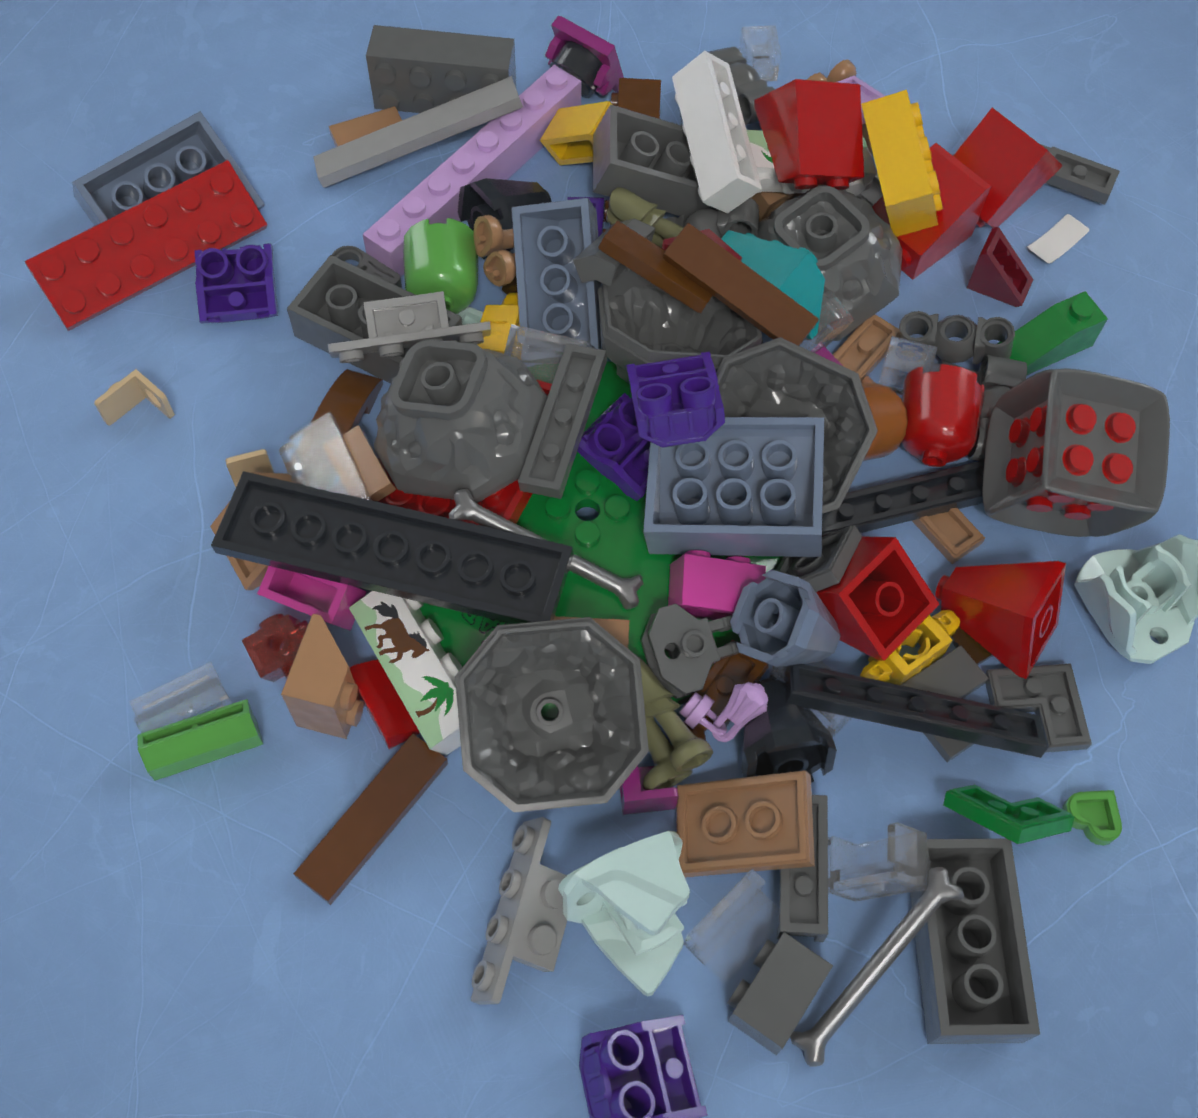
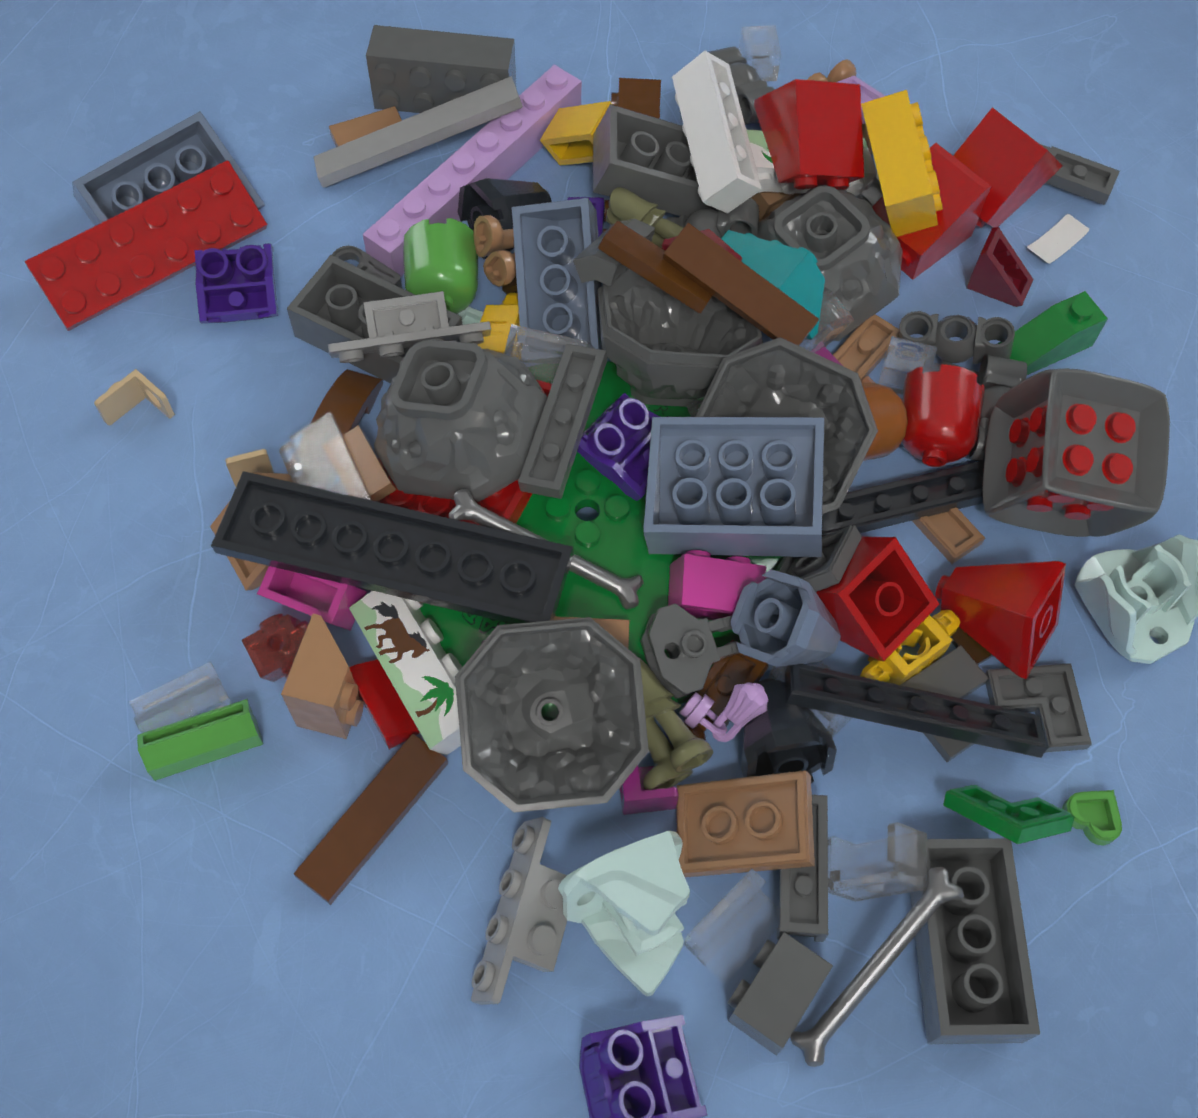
(584, 57): magenta piece -> none
(676, 400): dark purple slope -> none

